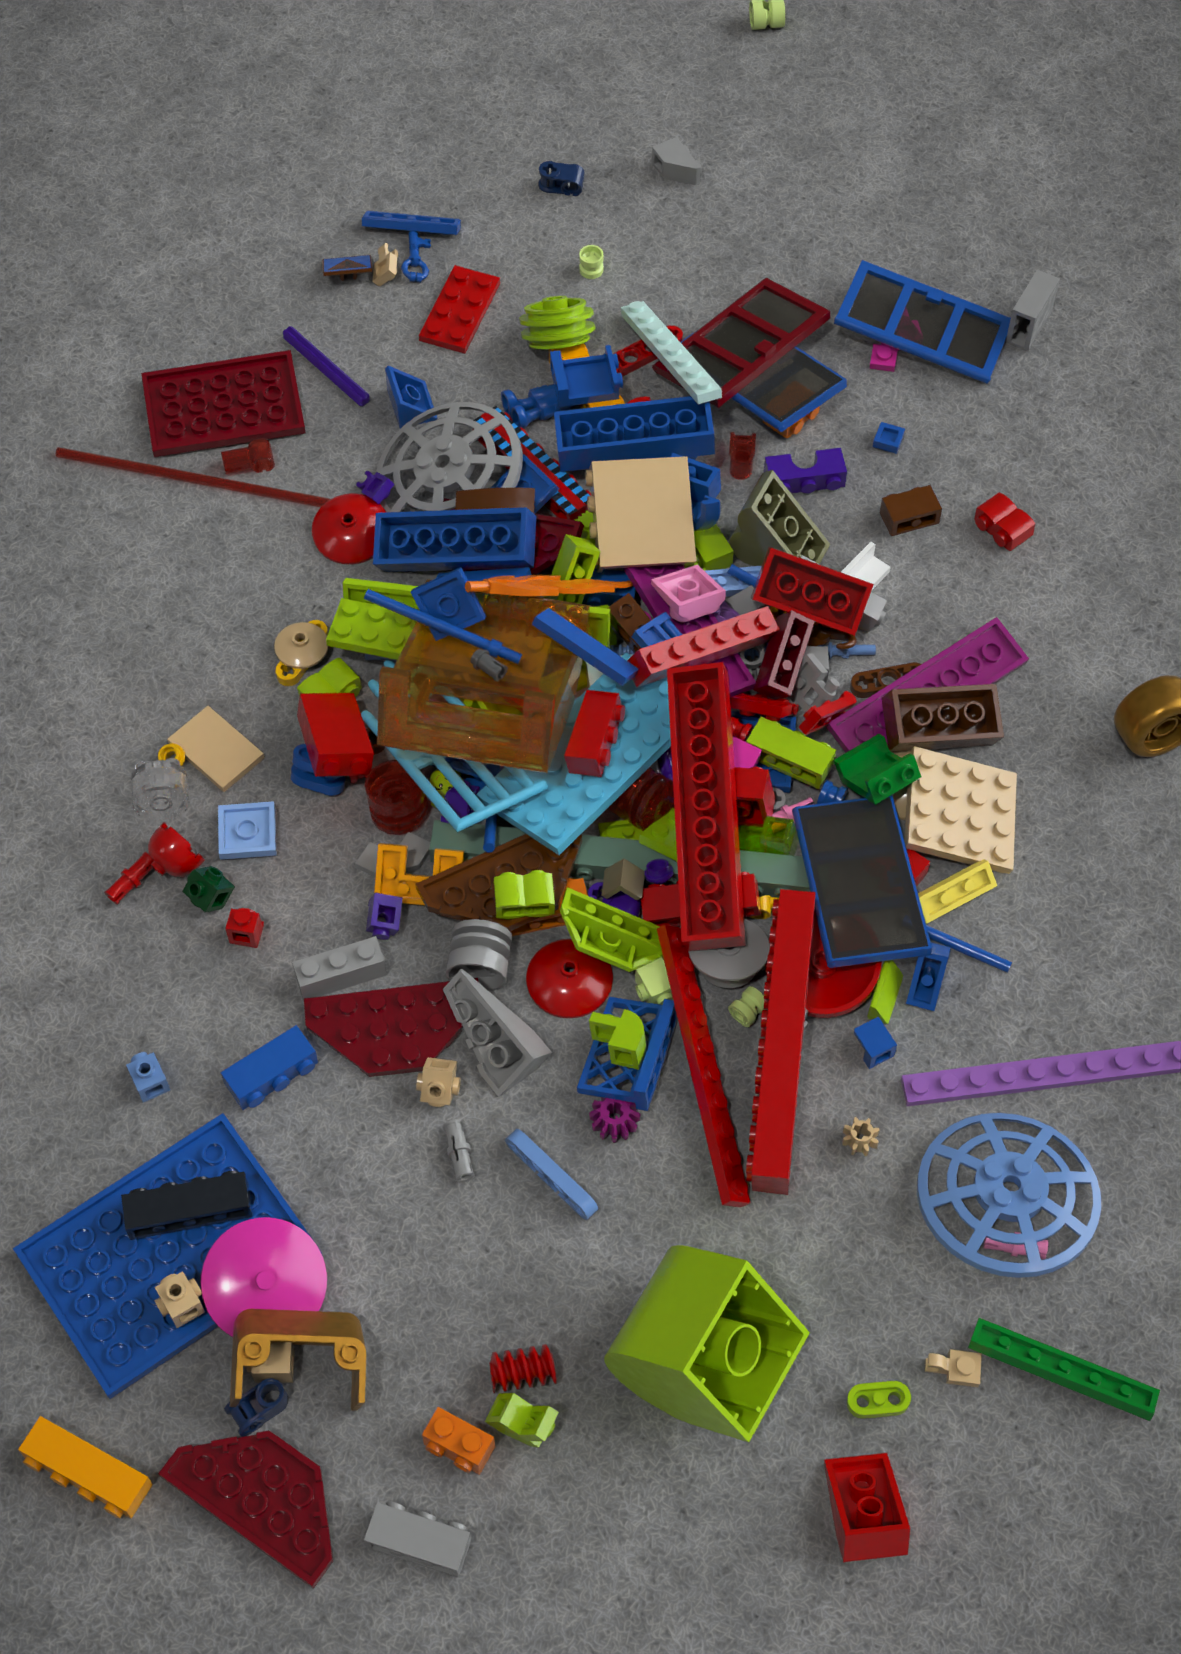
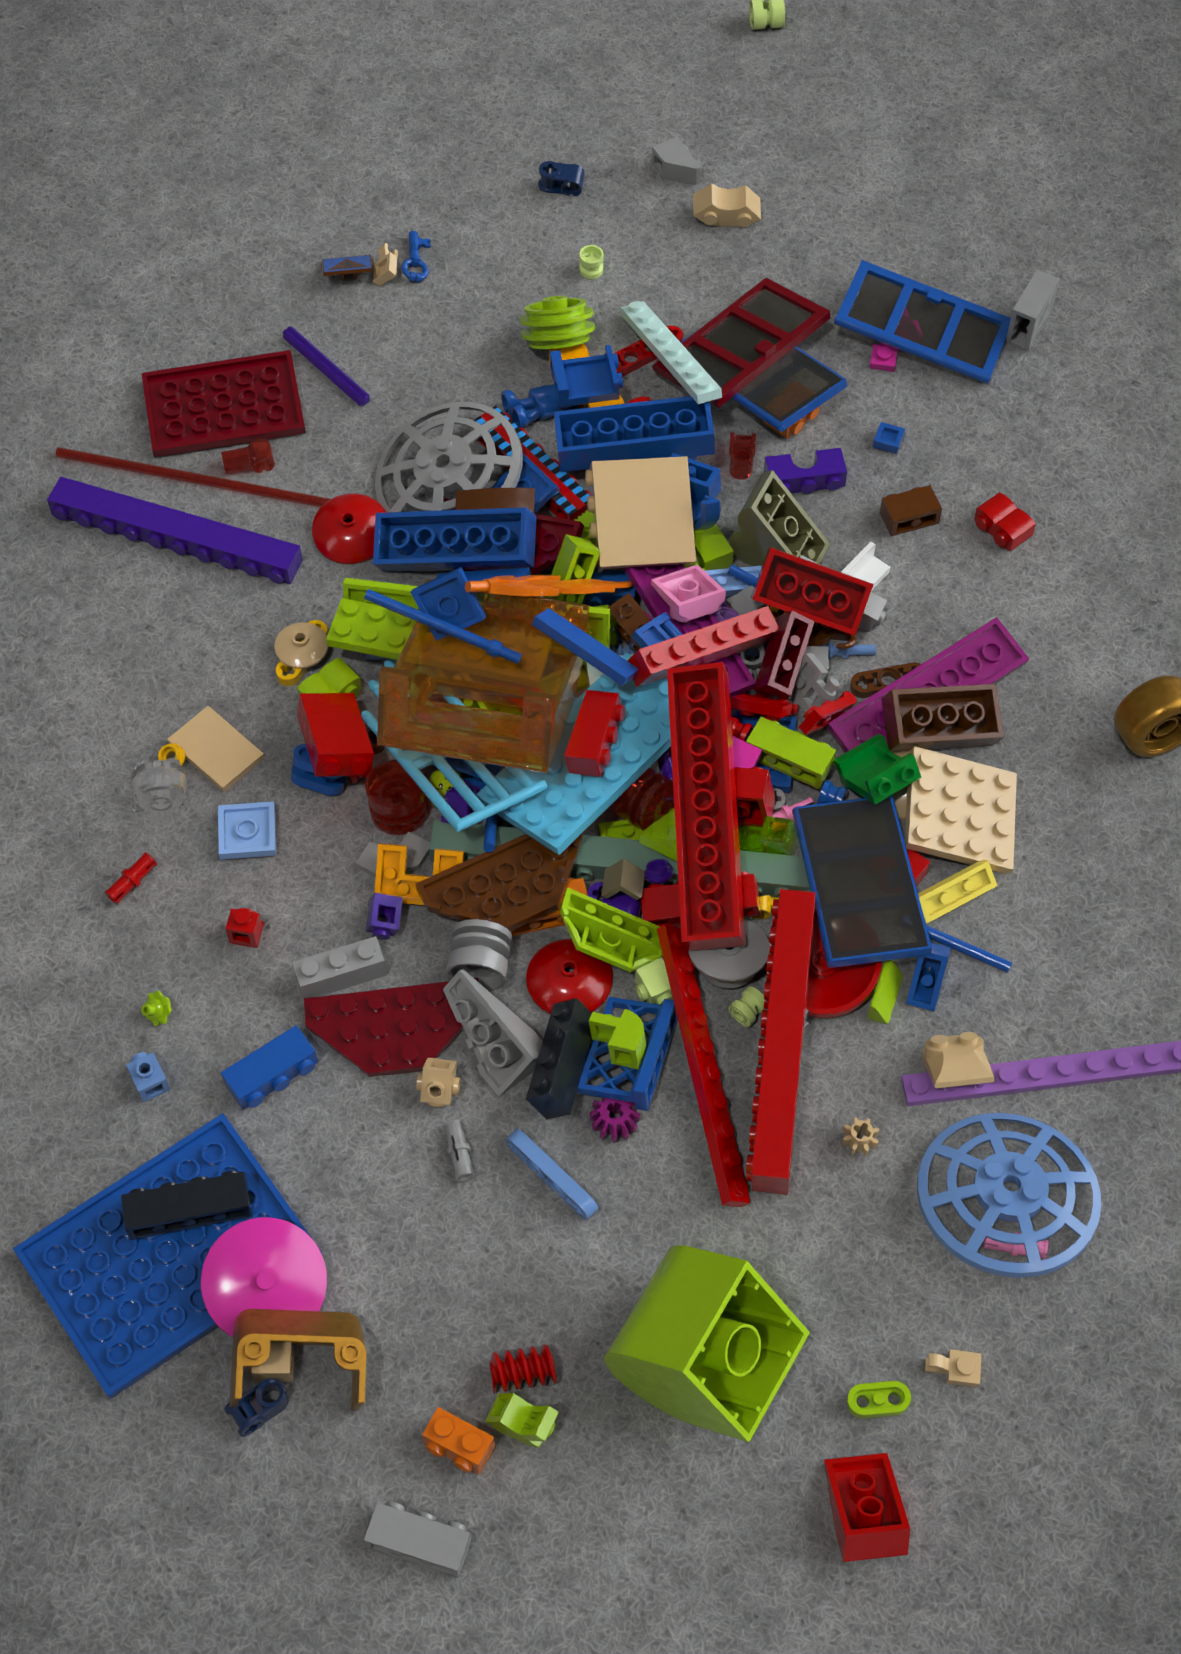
(85, 1467): light orange brick -> none
(157, 1008): none -> lime plant
(172, 853): red cylinder -> none
(175, 530): none -> dark purple brick
(179, 1298): tan brick -> none
(208, 888): dark green brick -> none
(263, 1495): dark red plate -> none
(376, 486): dark purple plate -> none
(408, 396): blue slope -> none
(411, 222): blue tile -> none
(459, 309): red plate -> none
(482, 660): dark grey pin -> none
(524, 895): lime brick -> none
(560, 1059): none -> black brick
(726, 206): none -> tan brick
(876, 1042): blue panel -> none
(956, 1060): none -> tan slope
(1064, 1369): green plate -> none

